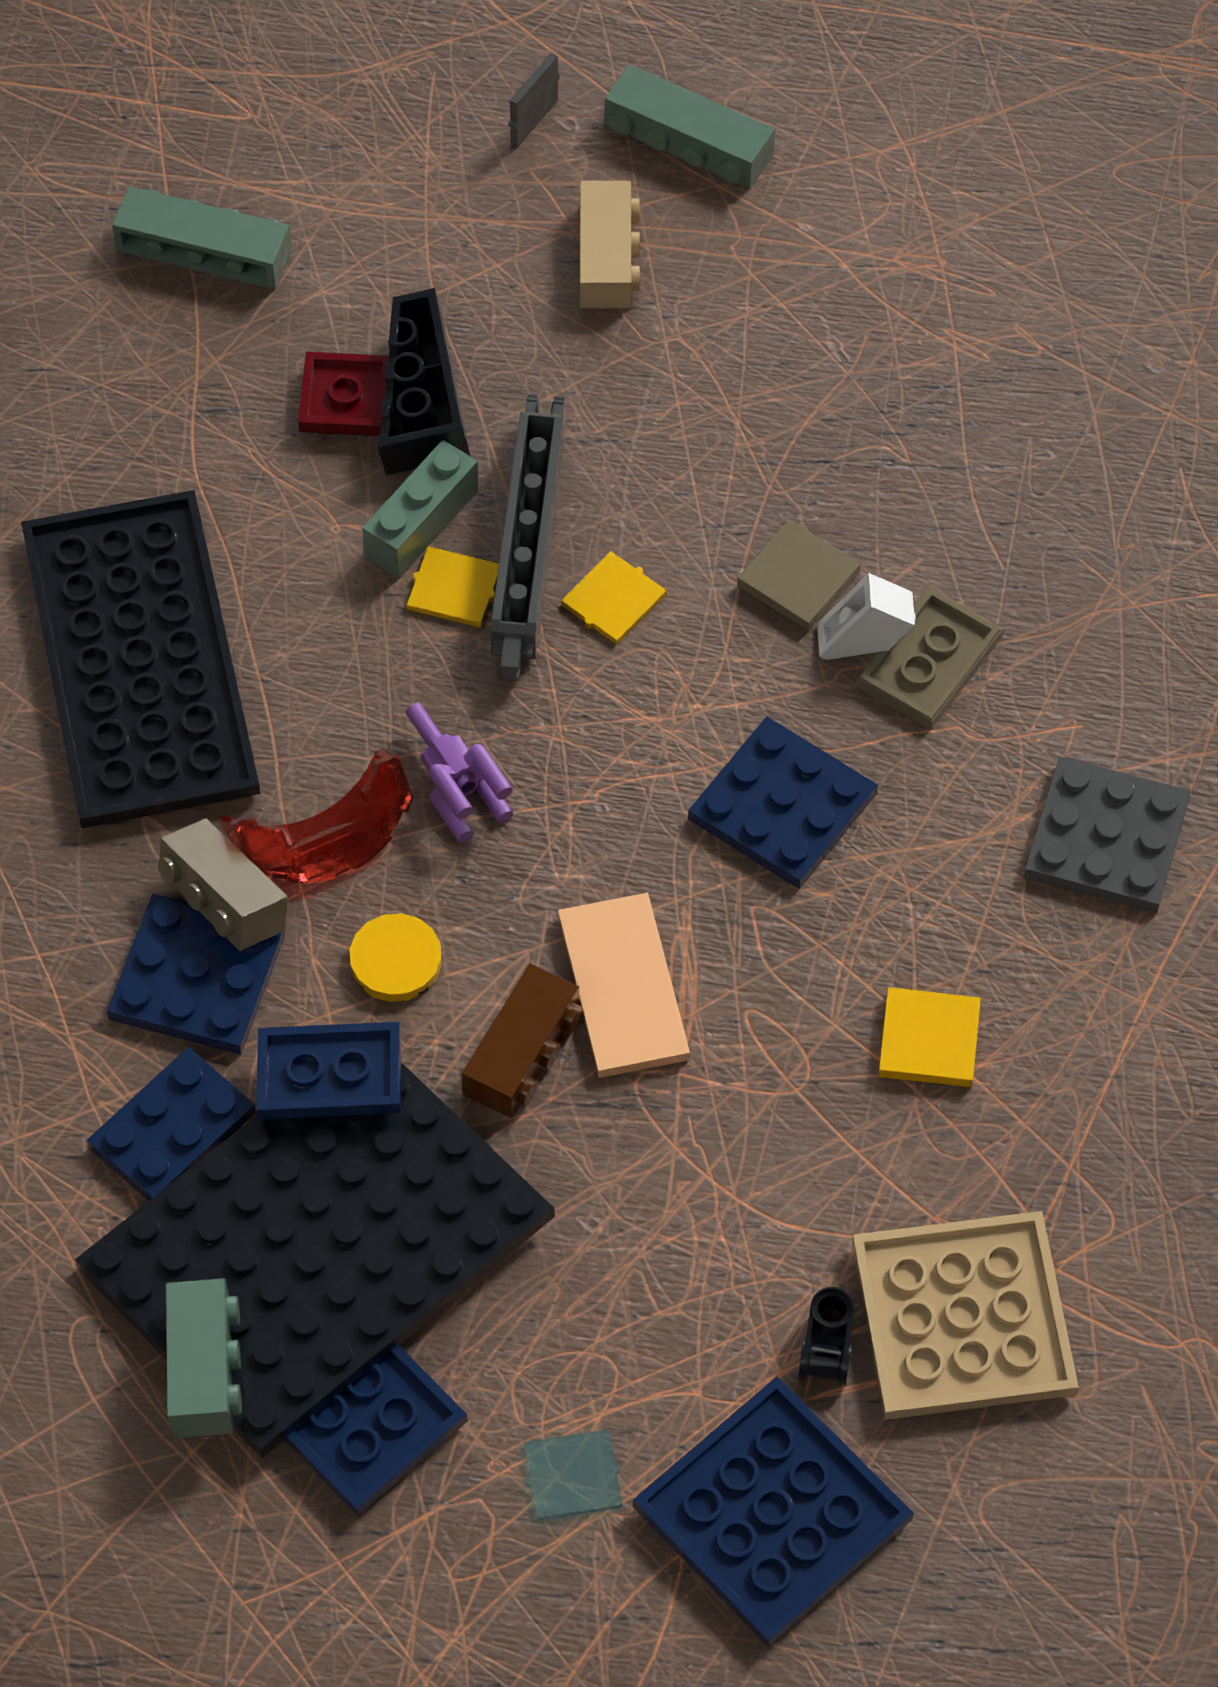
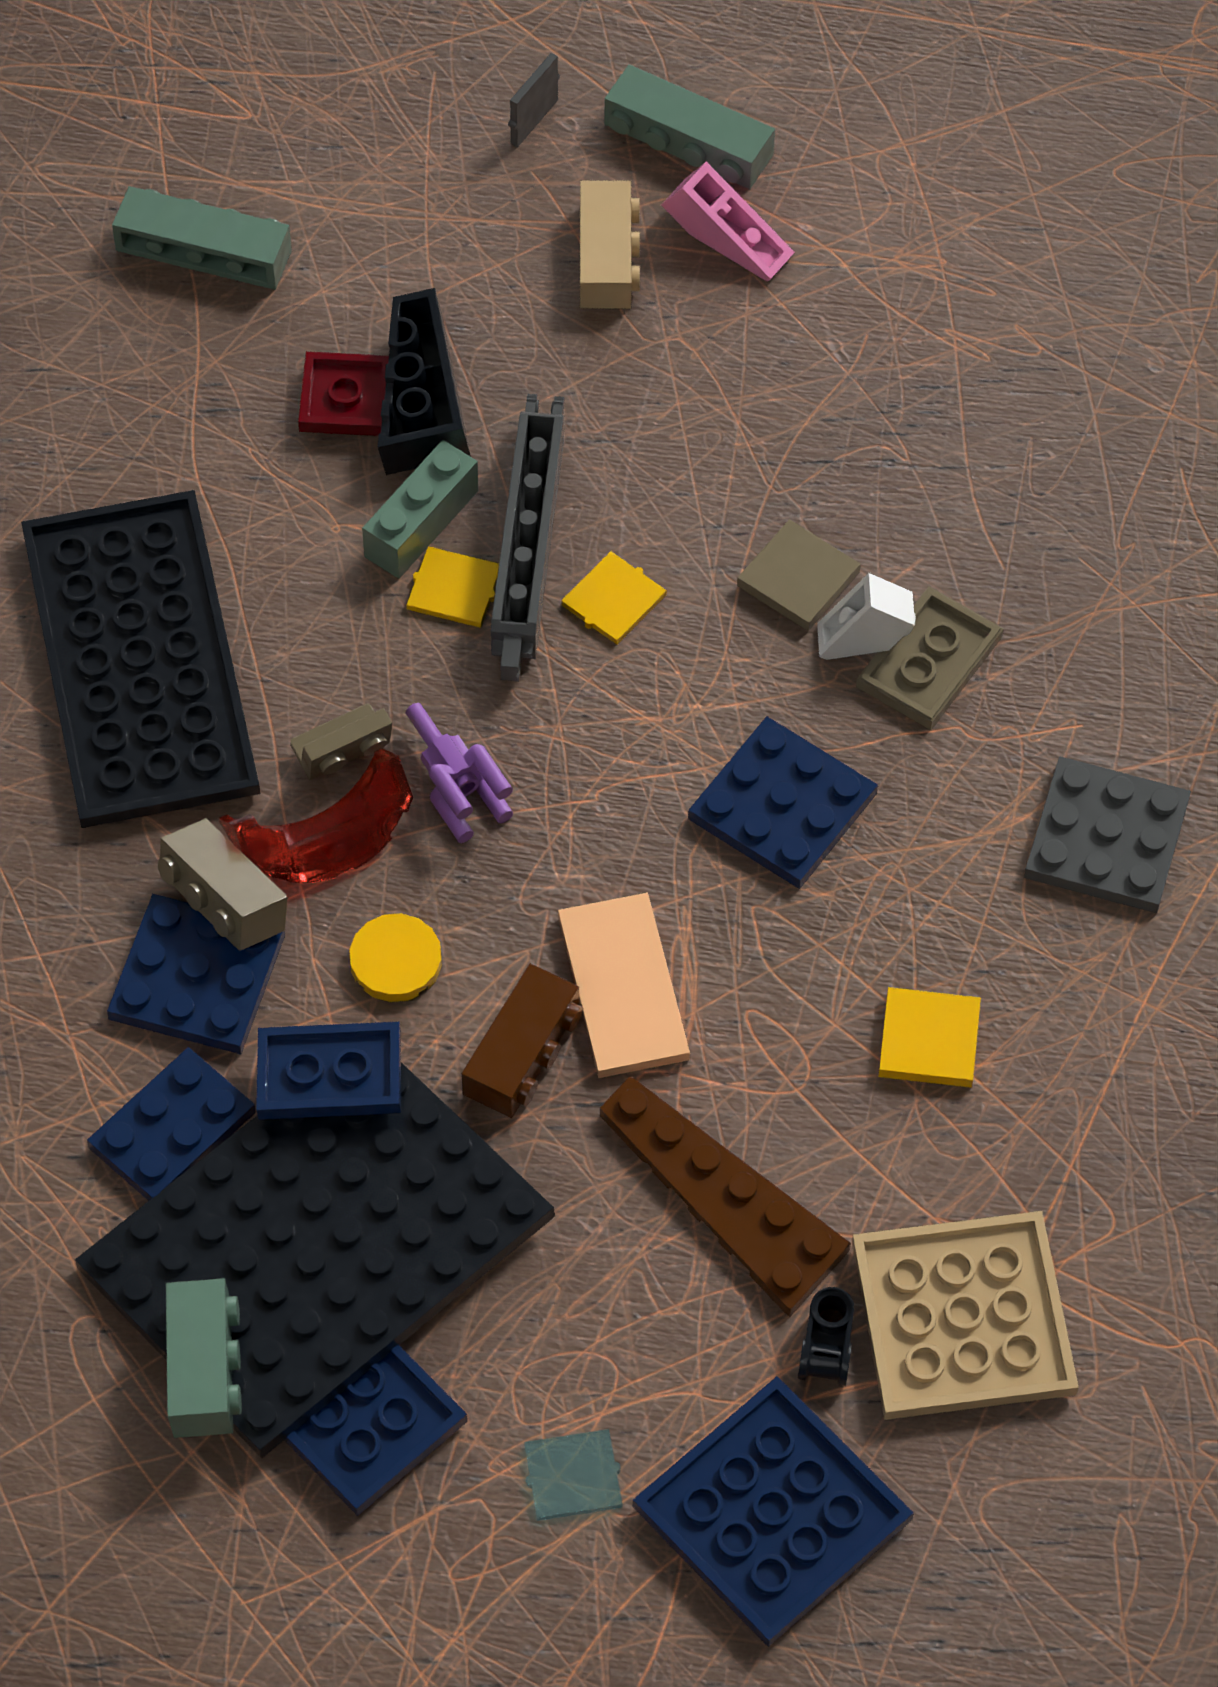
(342, 740): none -> dark tan bracket
(726, 223): none -> bright pink slope
(753, 1218): none -> reddish brown wing

